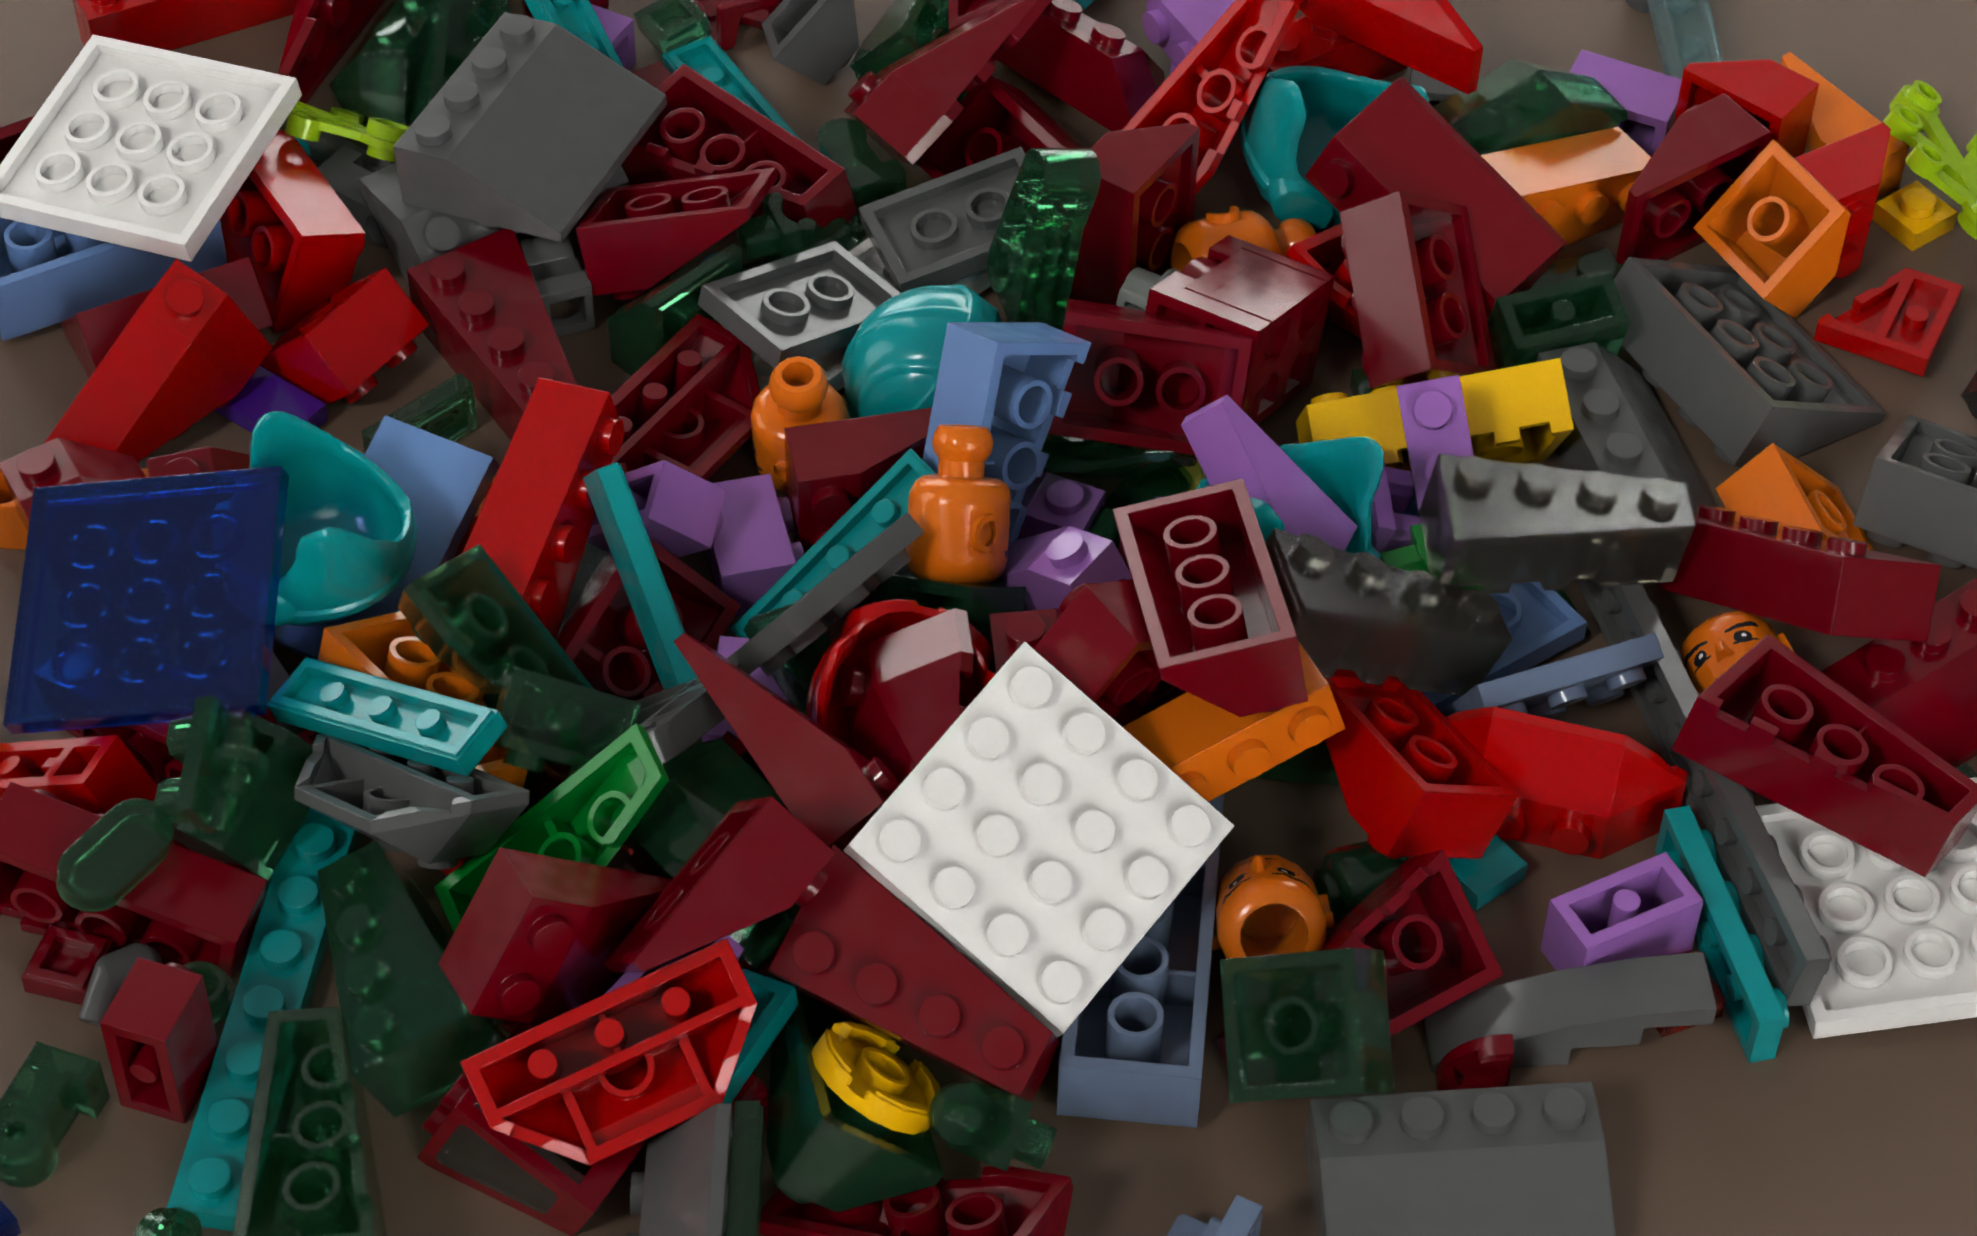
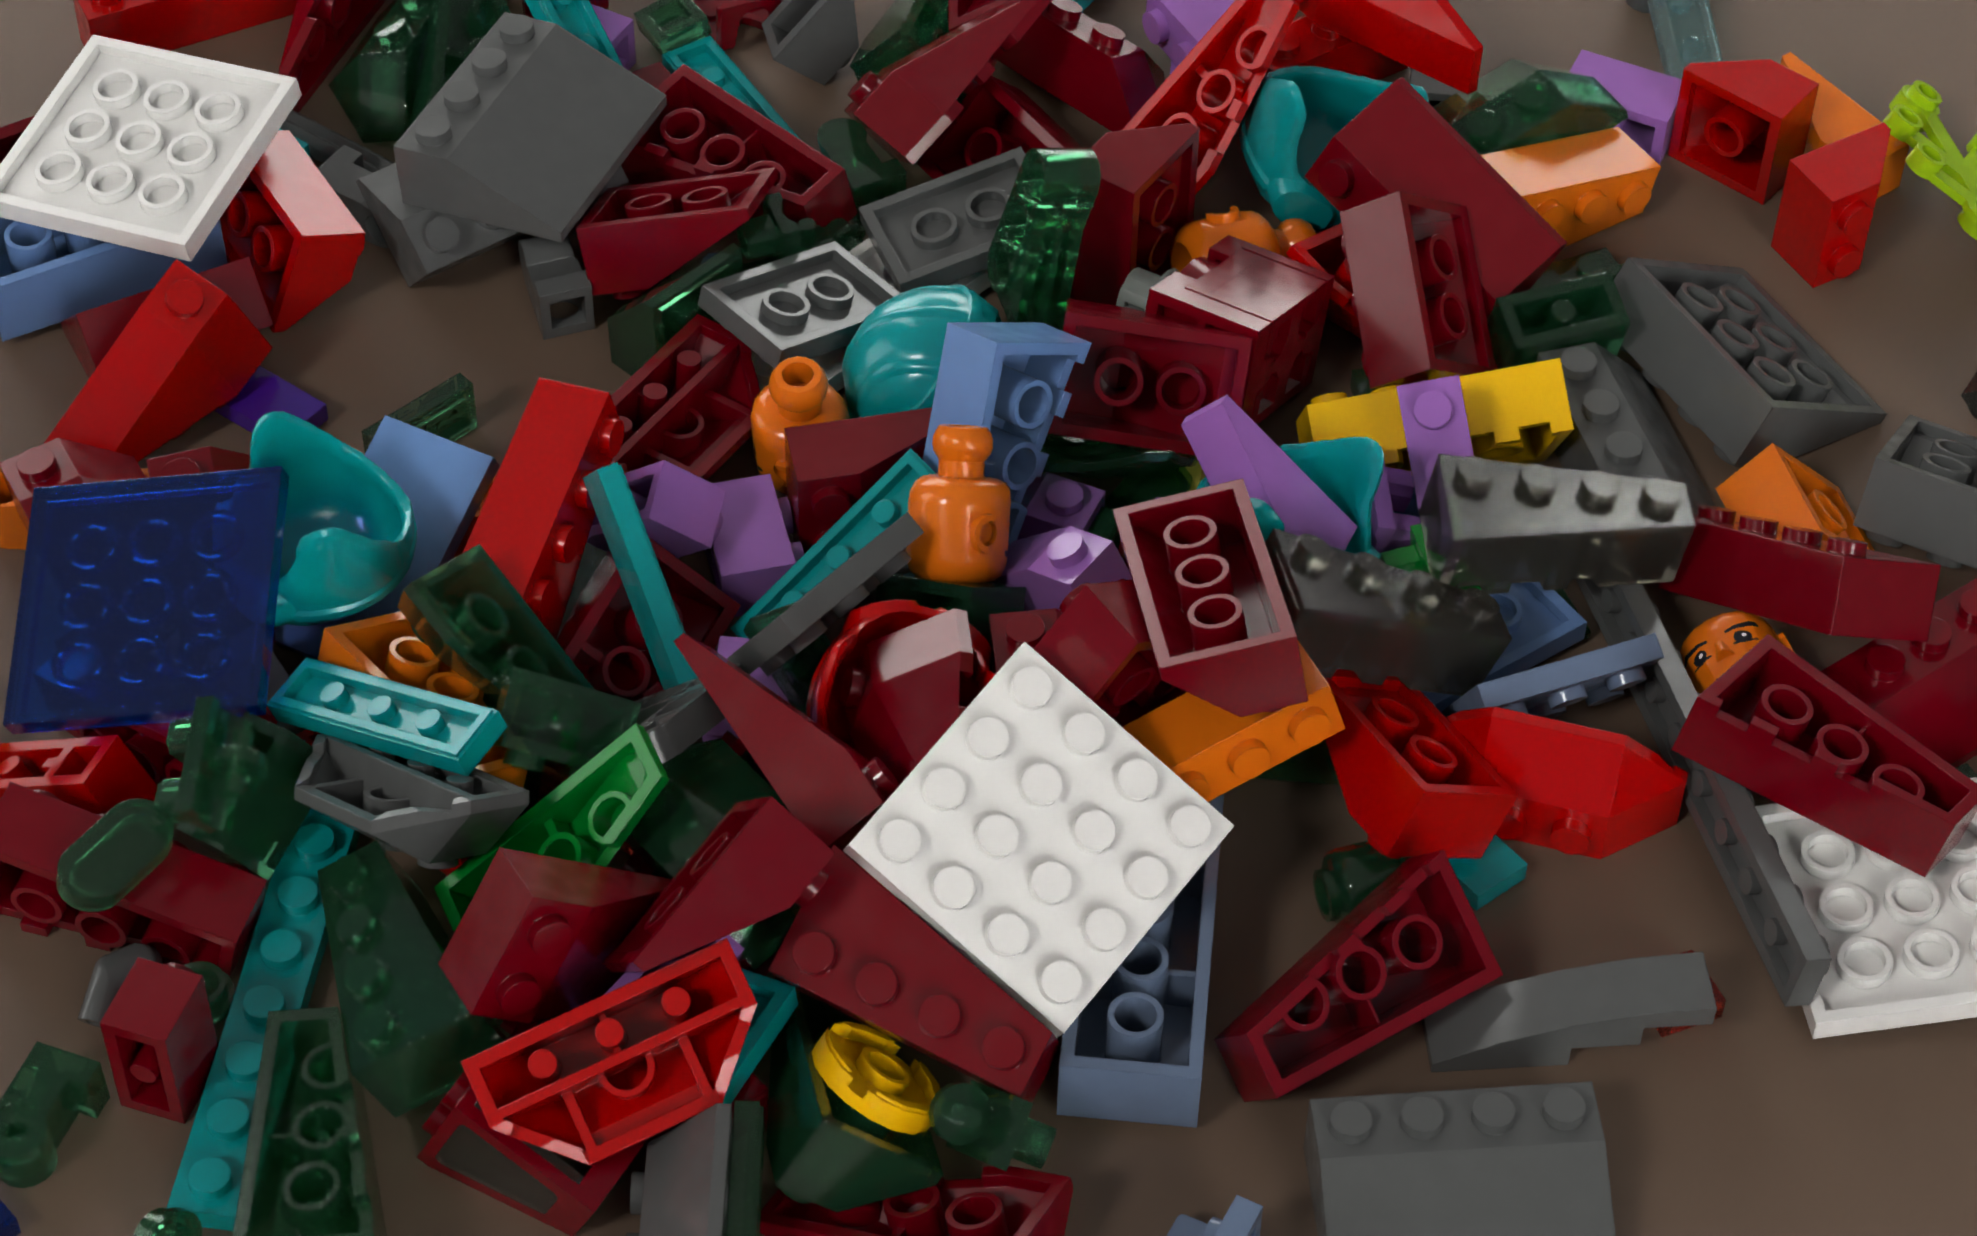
(64, 964): dark red tile -> none
(348, 340): red slope -> none
(380, 134): lime plant -> none
(490, 323): dark red wedge -> none
(1269, 910): orange piece -> none
(1307, 1025): clear green slope -> none
(1477, 1064): dark red tile -> none
(1623, 916): medium lavender brick -> none
(1687, 176): dark red slope -> none
(1730, 953): teal plate -> none
(1778, 230): orange slope -> none
(1896, 321): red wing -> none
(1914, 215): yellow plate -> none

